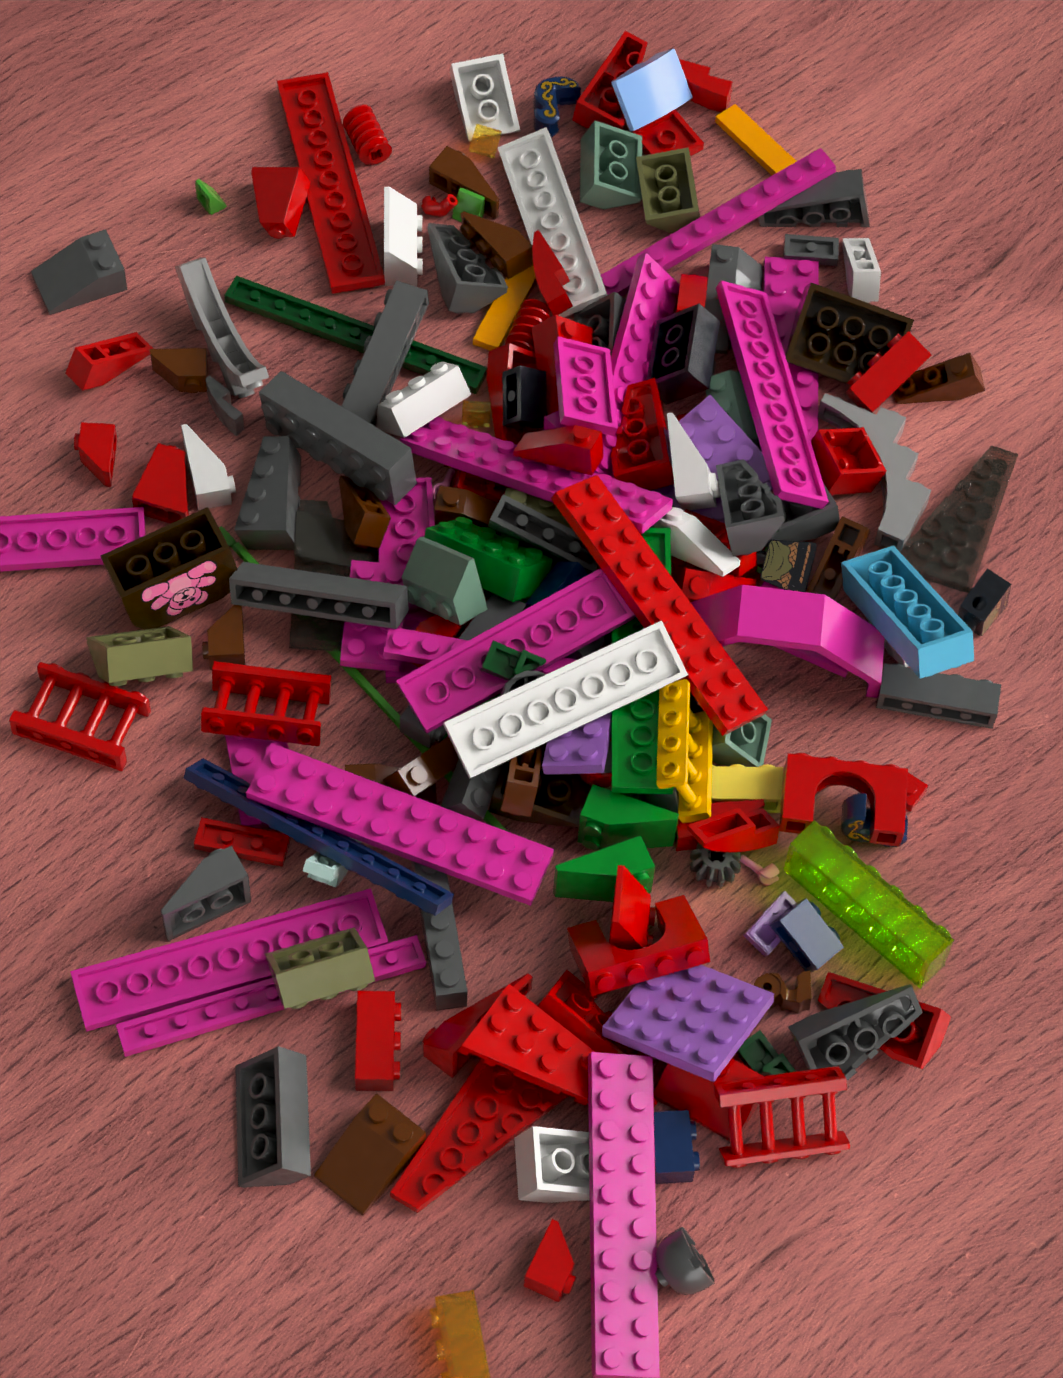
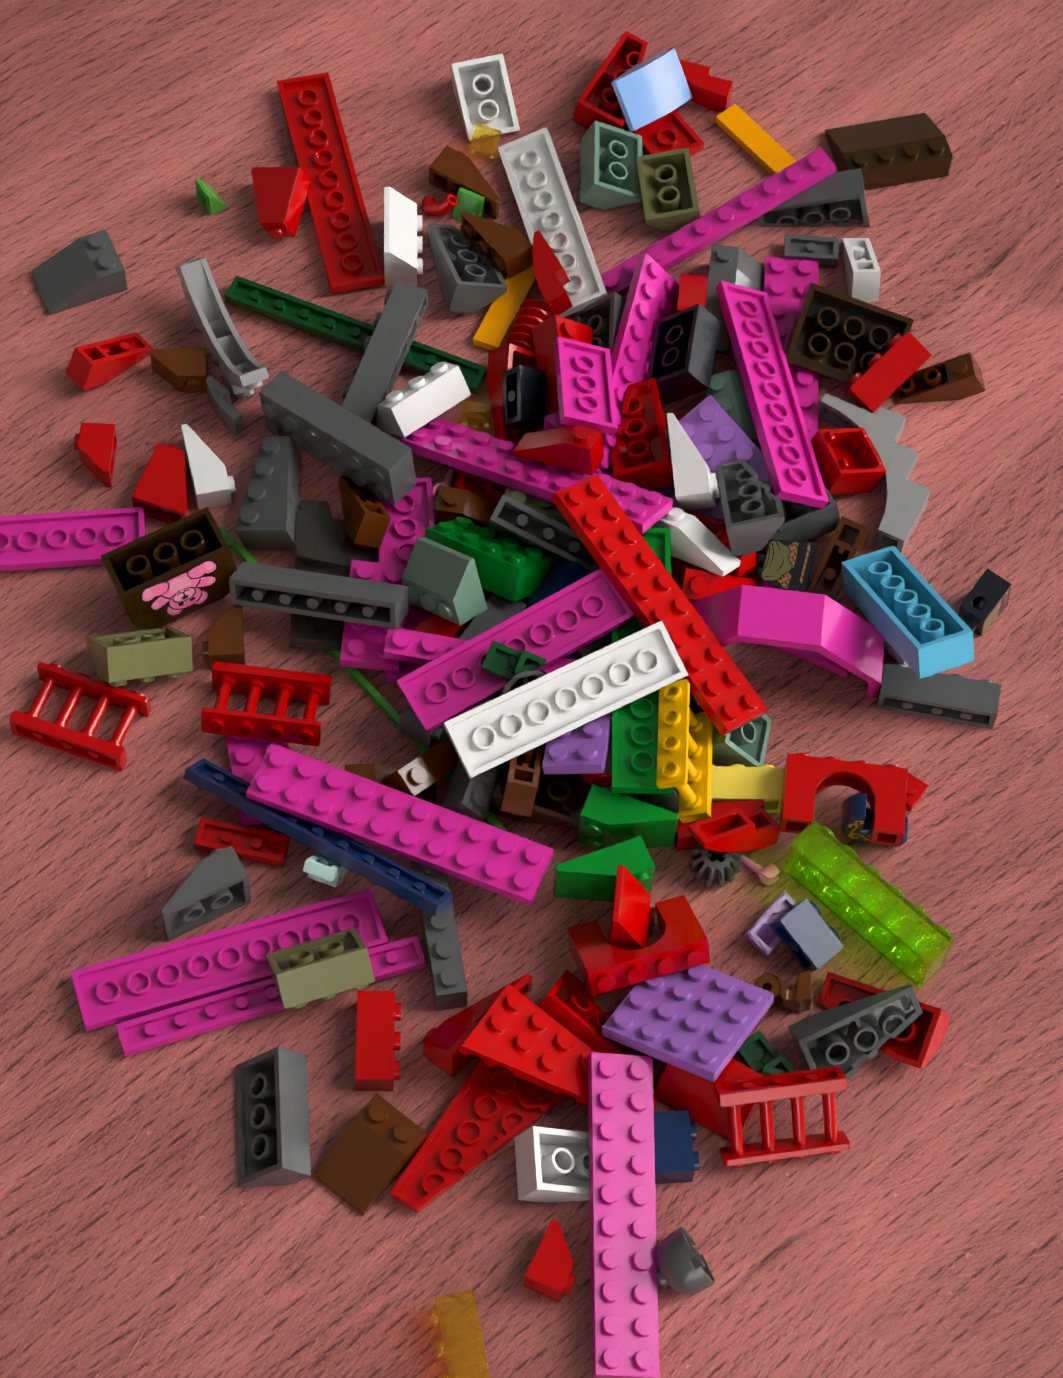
(366, 135): red piece -> none
(547, 97): dark blue animal -> none
(892, 150): none -> dark brown slope
(957, 532): clear smoke wing -> none

